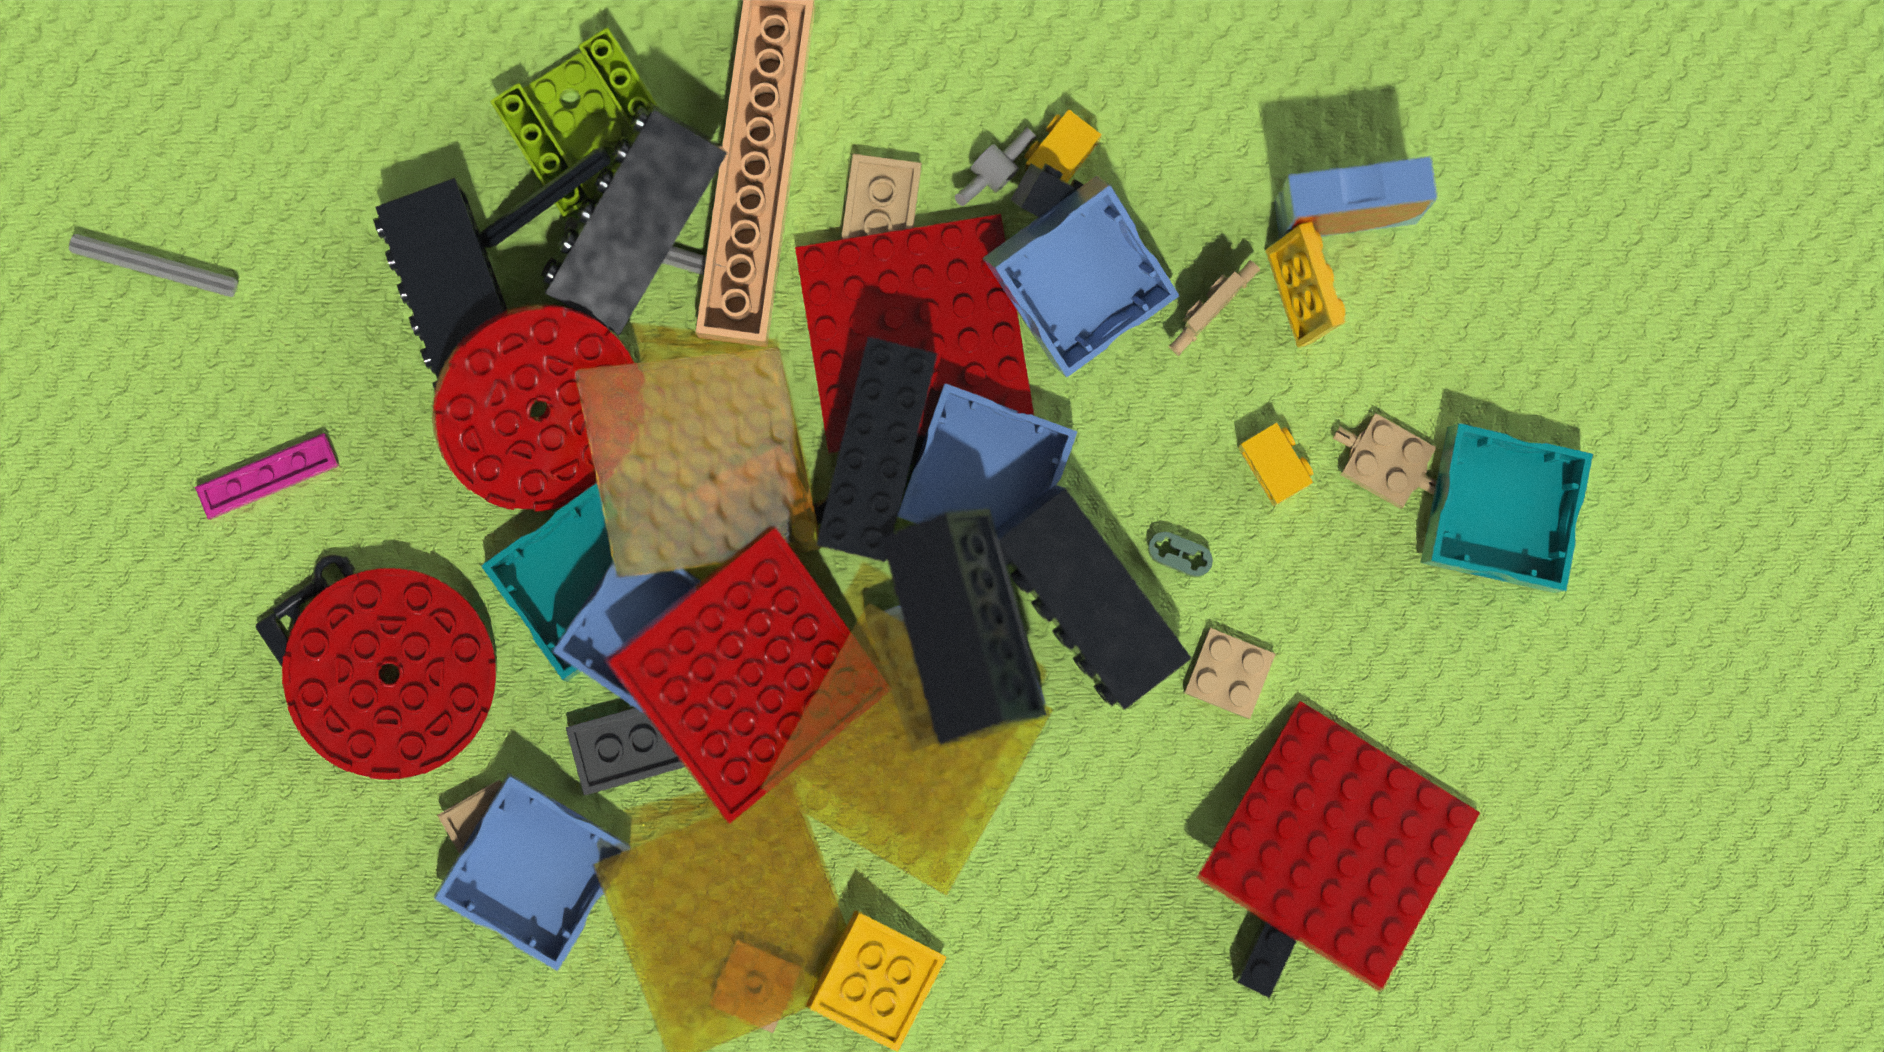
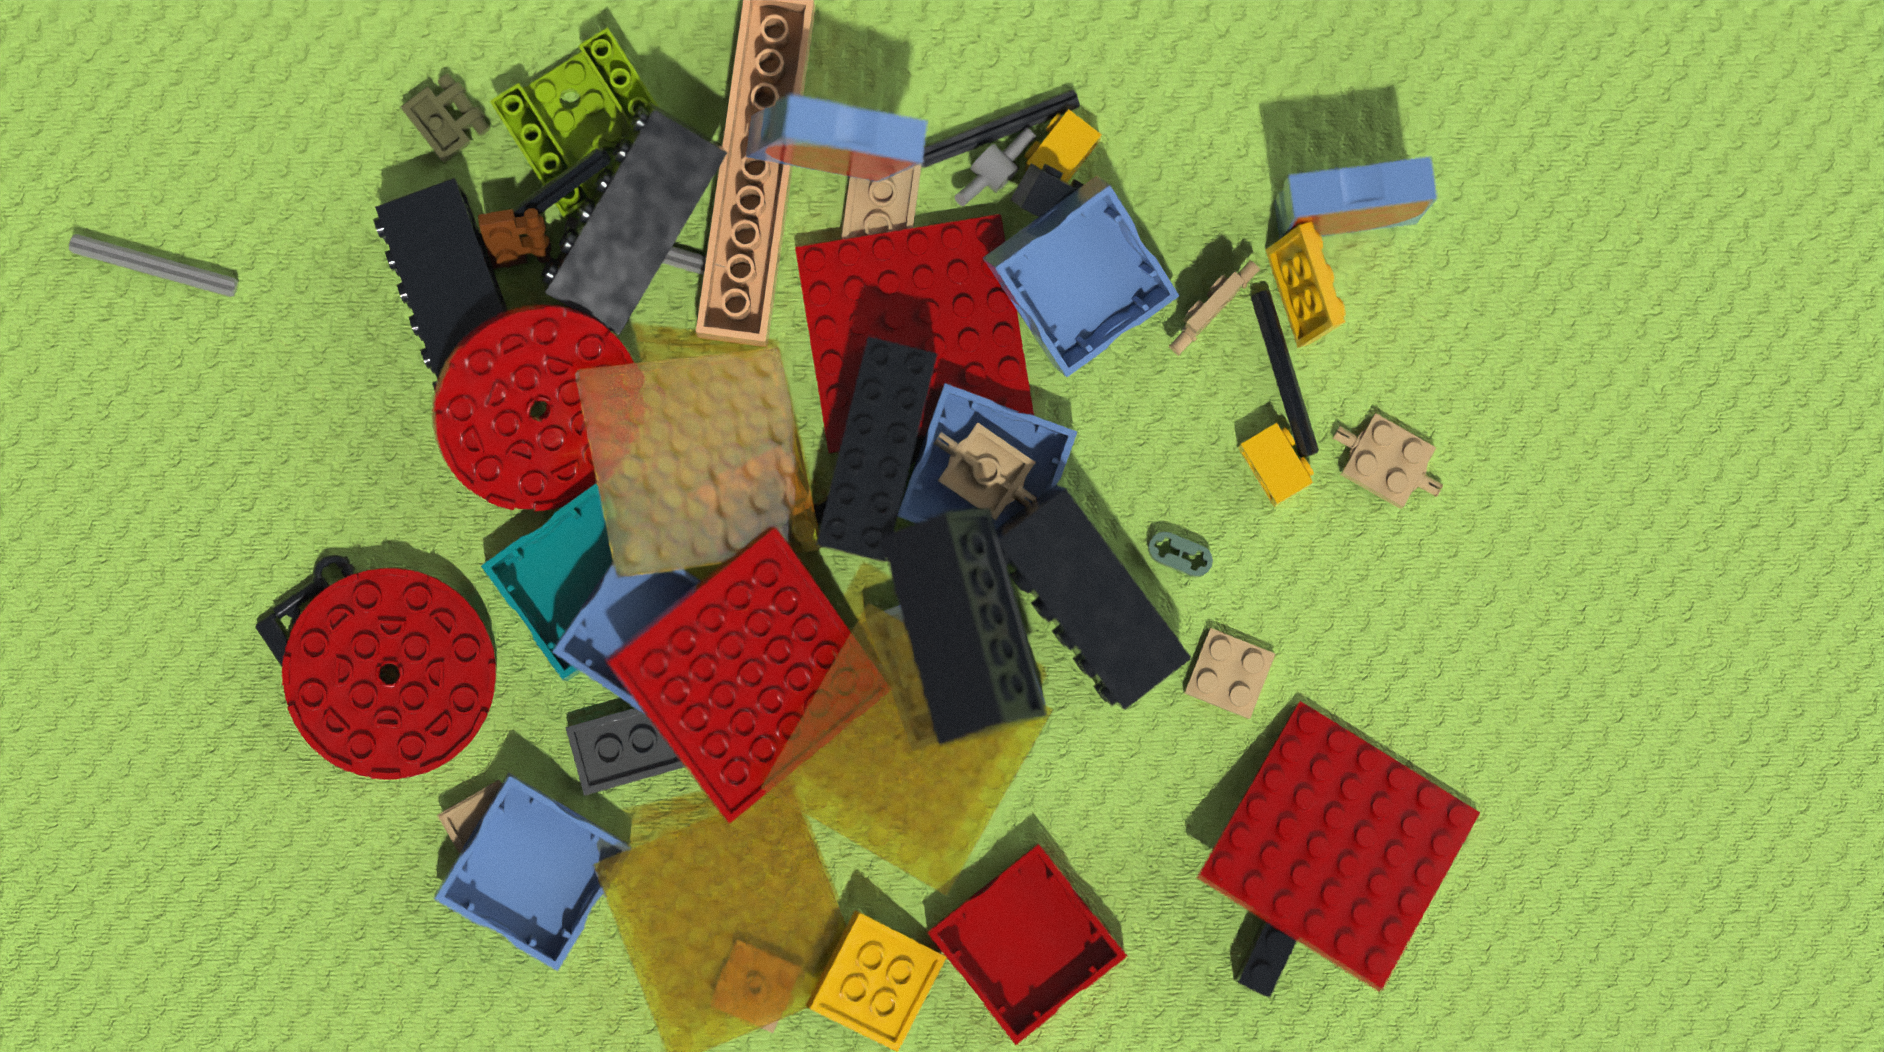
(267, 476): dark pink tile -> none
(437, 125): none -> olive plate
(504, 240): none -> dark orange plate
(836, 138): none -> medium blue tile
(986, 470): none -> tan plate
(999, 127): none -> black axle
(1026, 944): none -> red tile
(1284, 373): none -> black axle
(1506, 508): teal tile -> none

